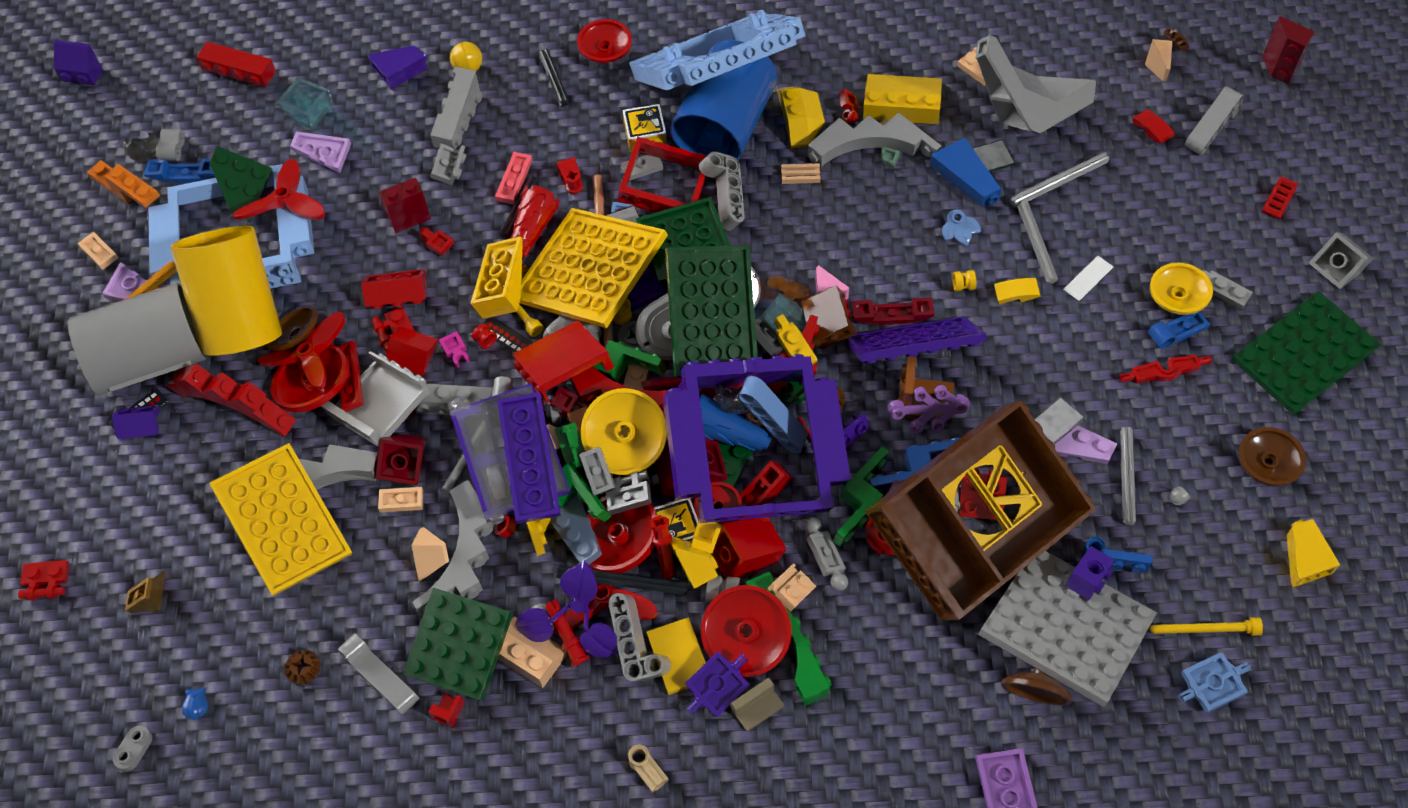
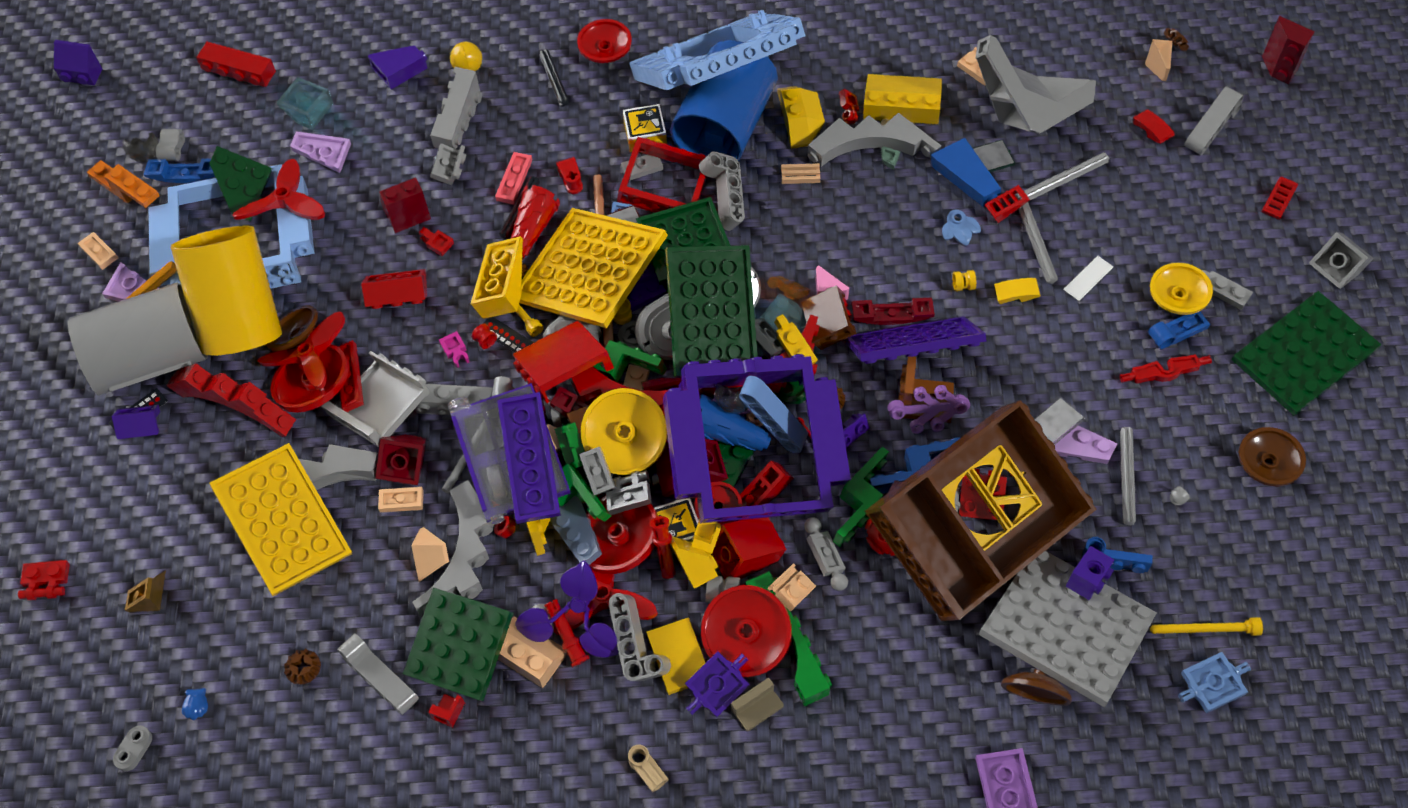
(393, 320): red plate -> none
(411, 350): red slope -> none
(634, 581): black axle -> none
(1005, 212): none -> red slope
(1309, 553): yellow slope -> none

